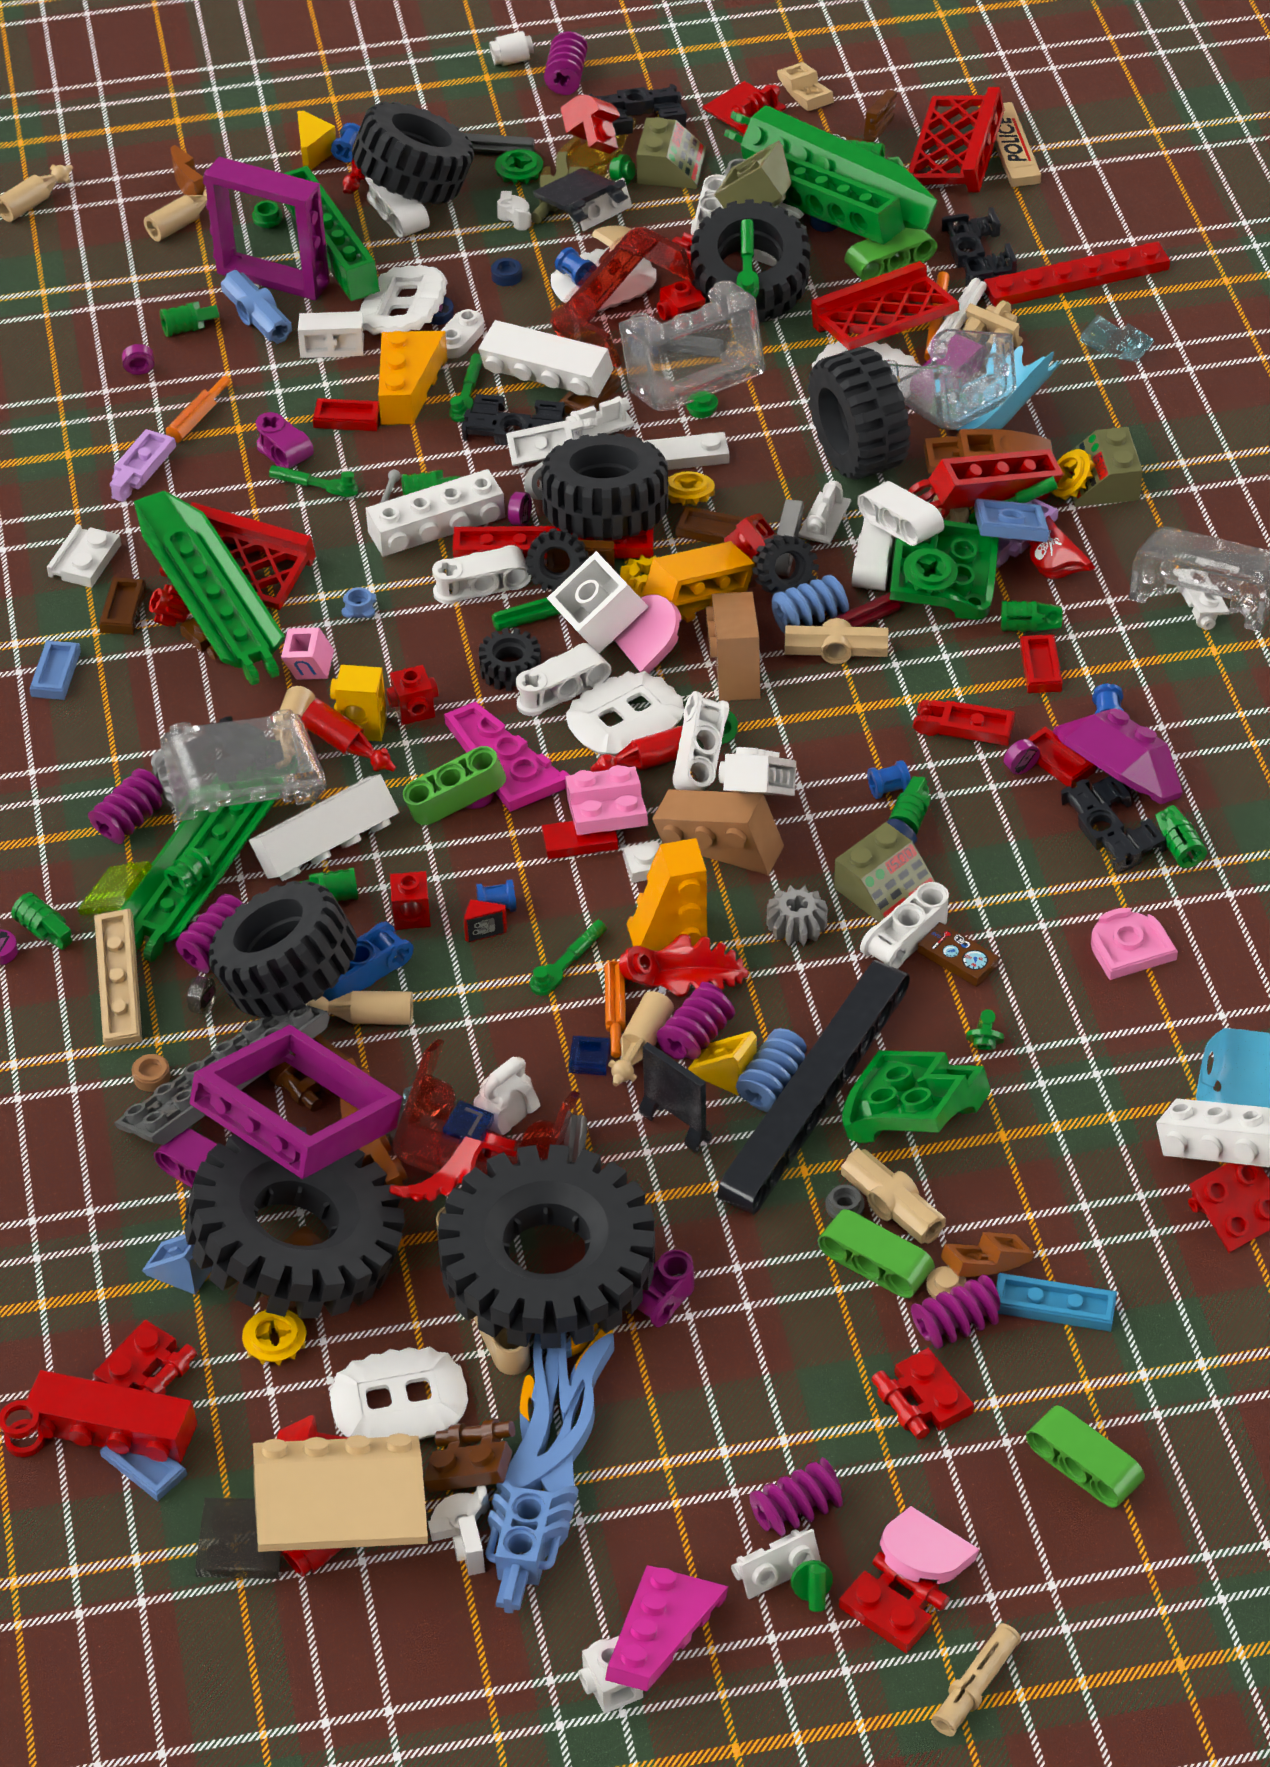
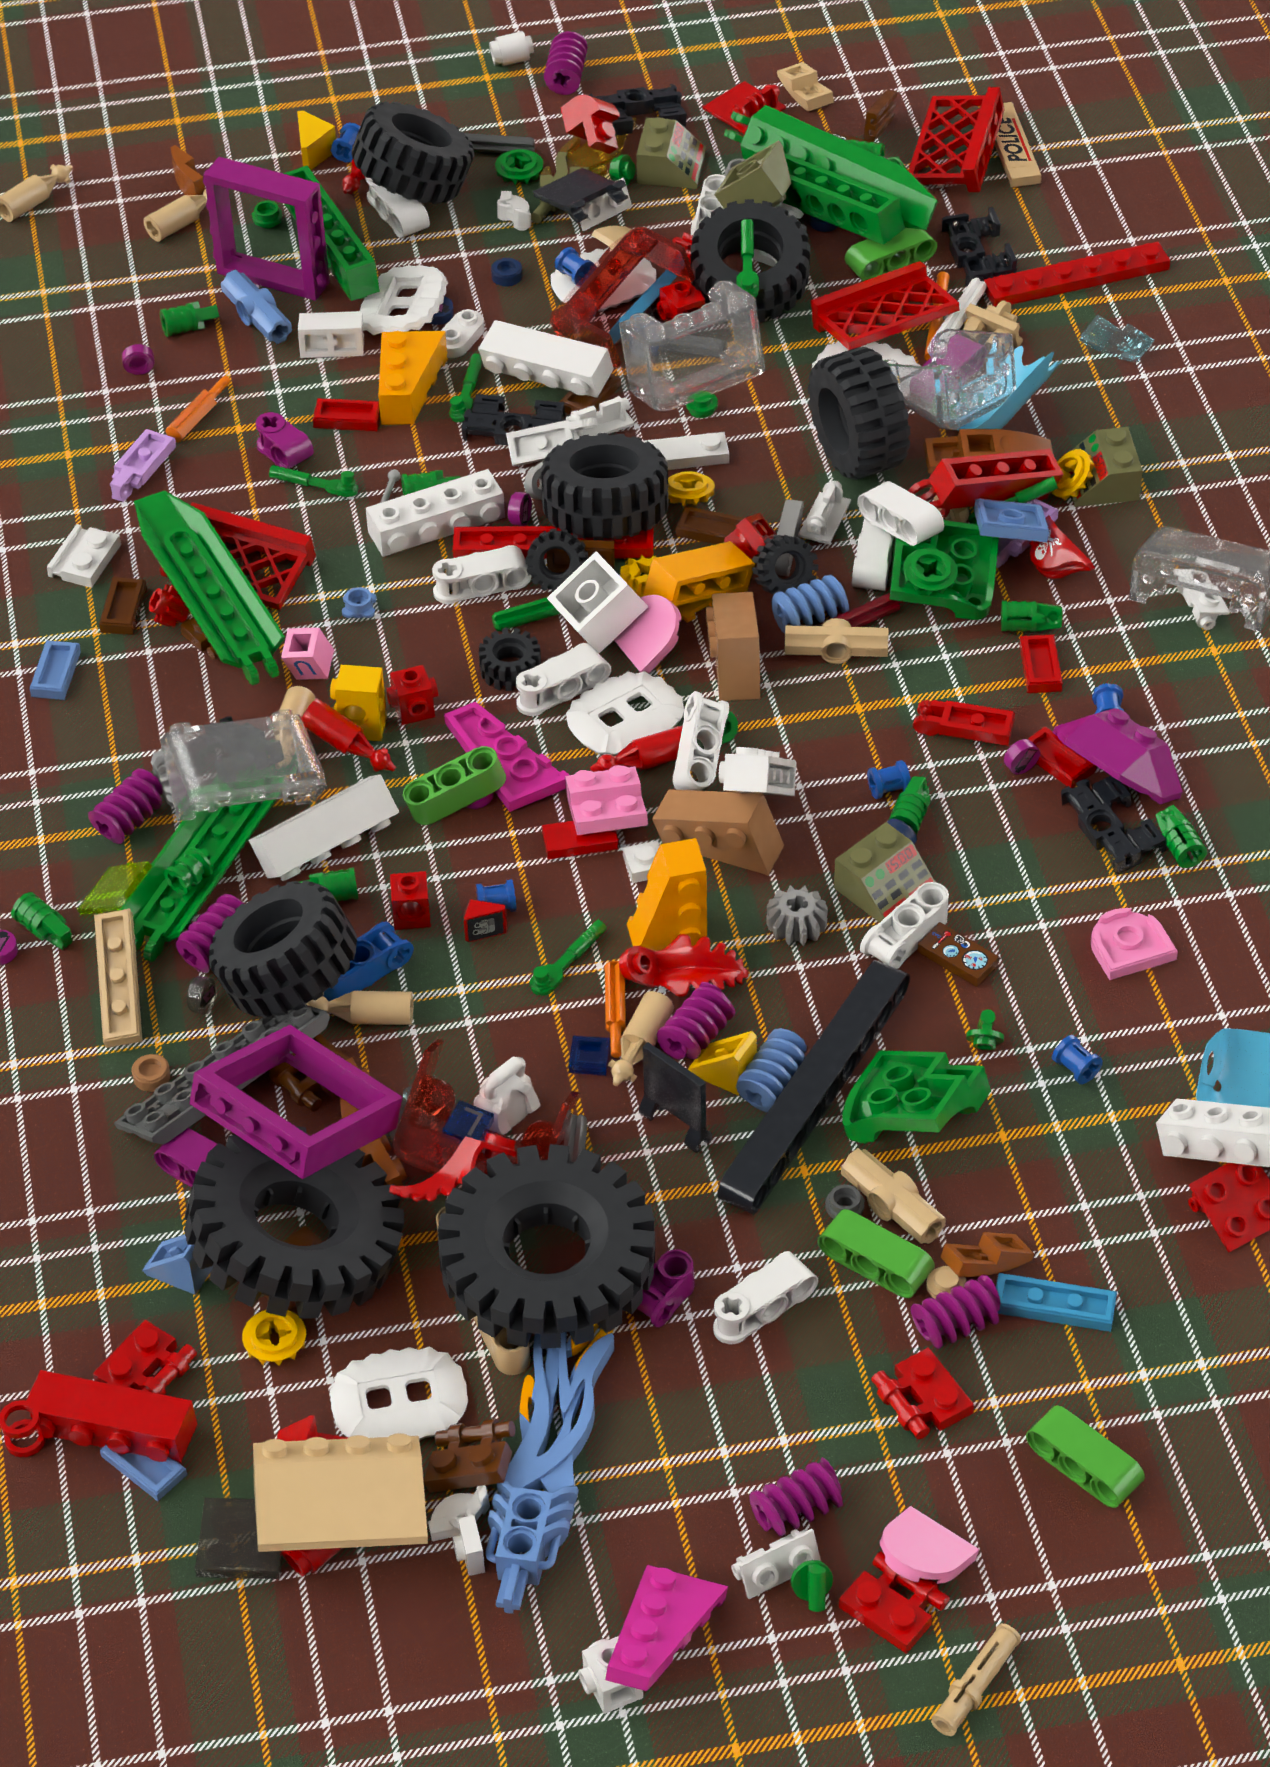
(643, 302): none -> dark azure tile
(762, 1298): none -> white piece
(1077, 1059): none -> blue bush

